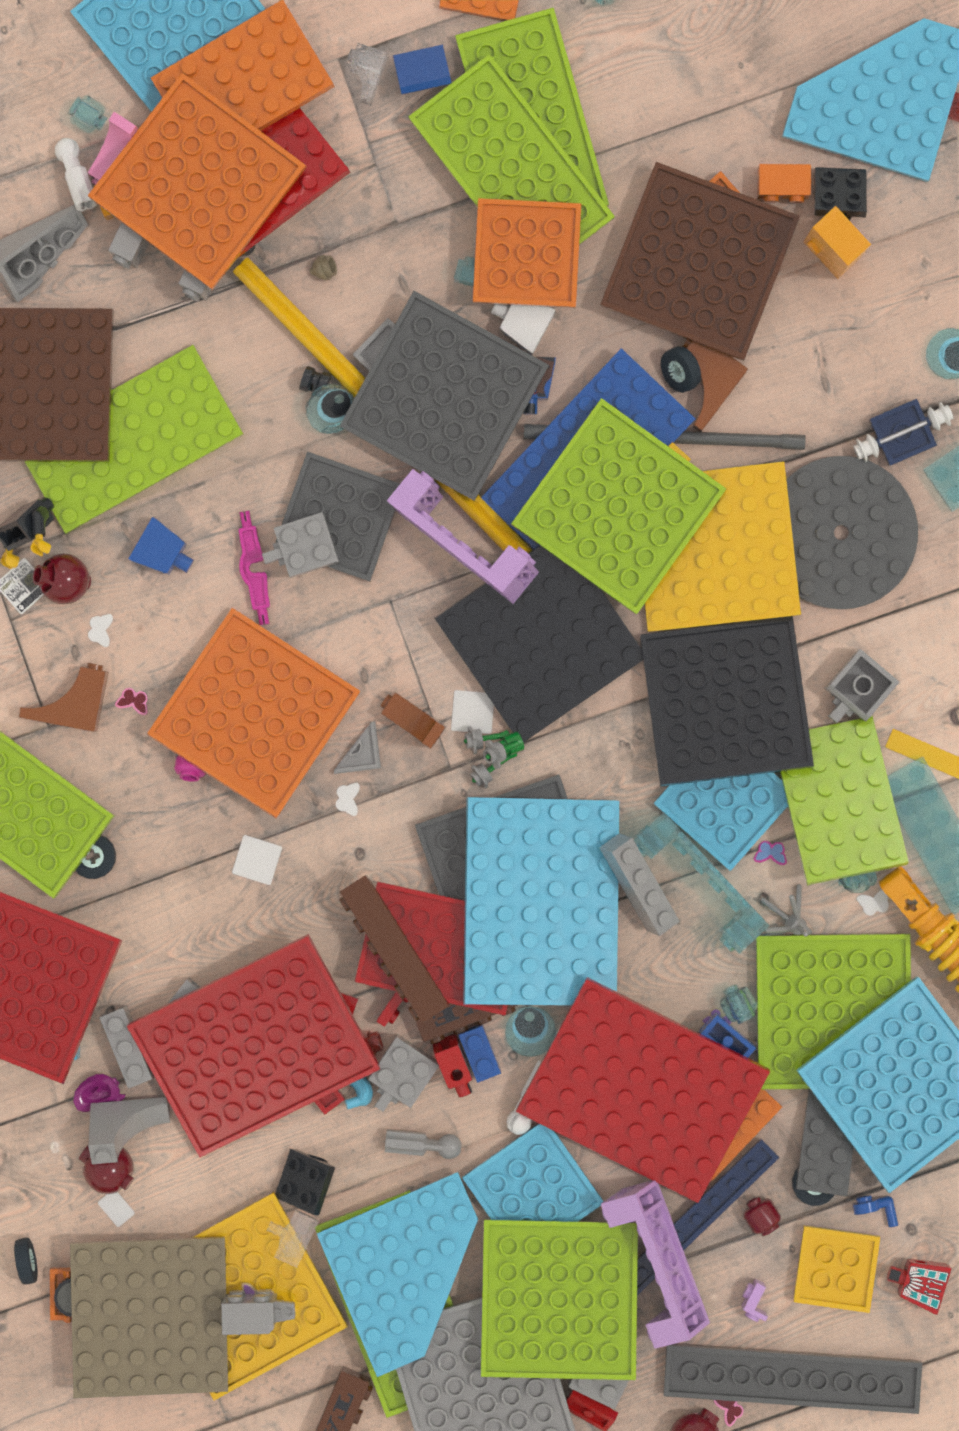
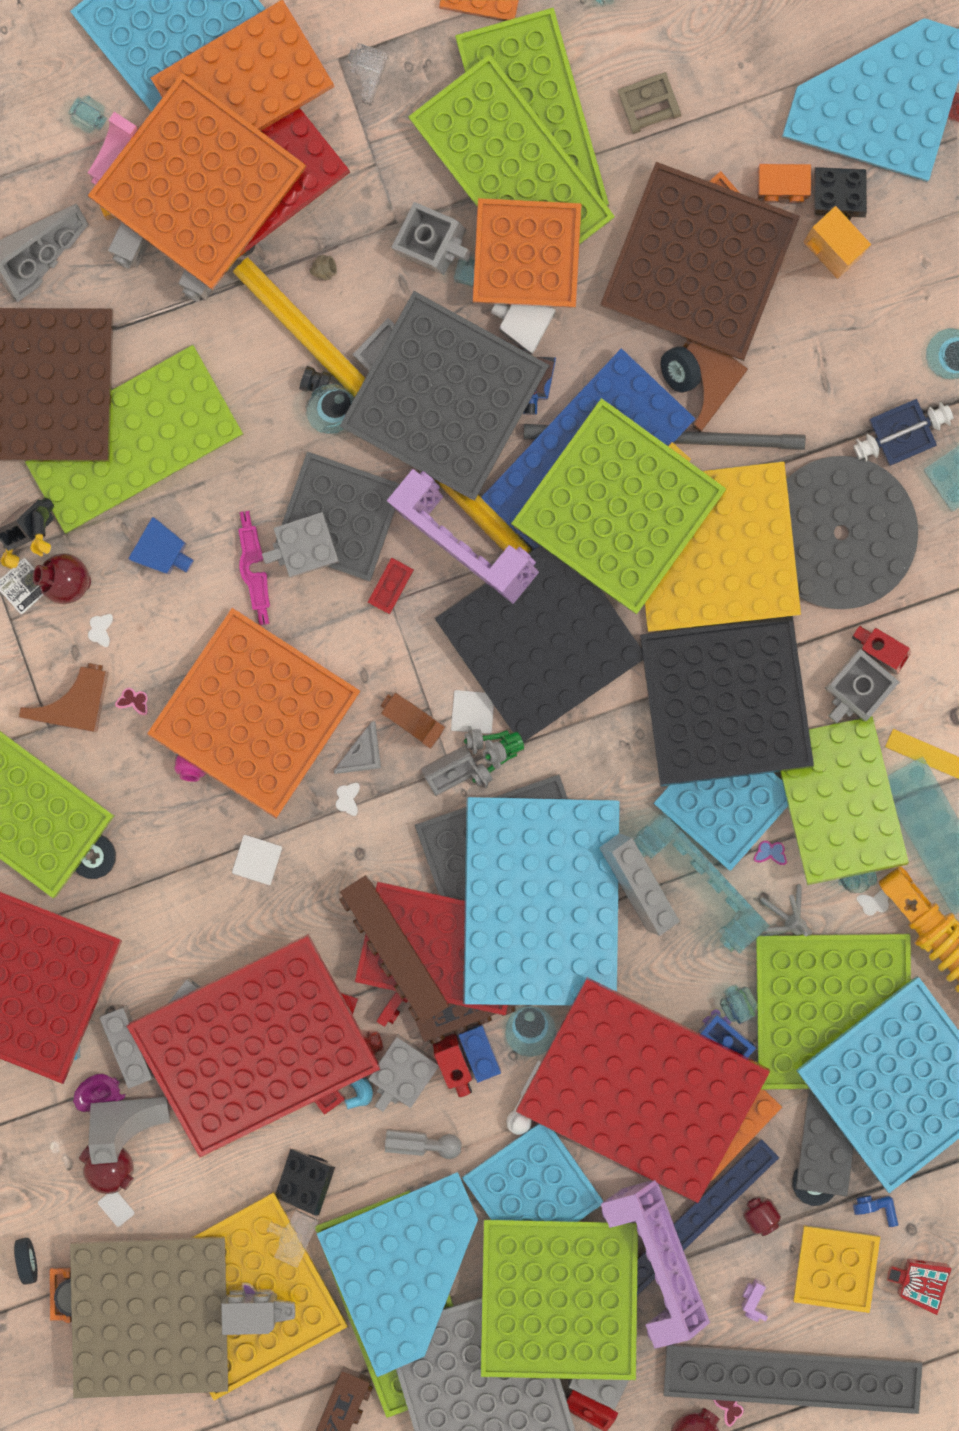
(76, 175): white piece -> none
(390, 586): none -> red plate
(422, 69): blue tile -> none
(431, 239): none -> light grey hinge
(449, 770): none -> light grey slope
(646, 94): none -> dark tan plate
(891, 656): none -> red torso

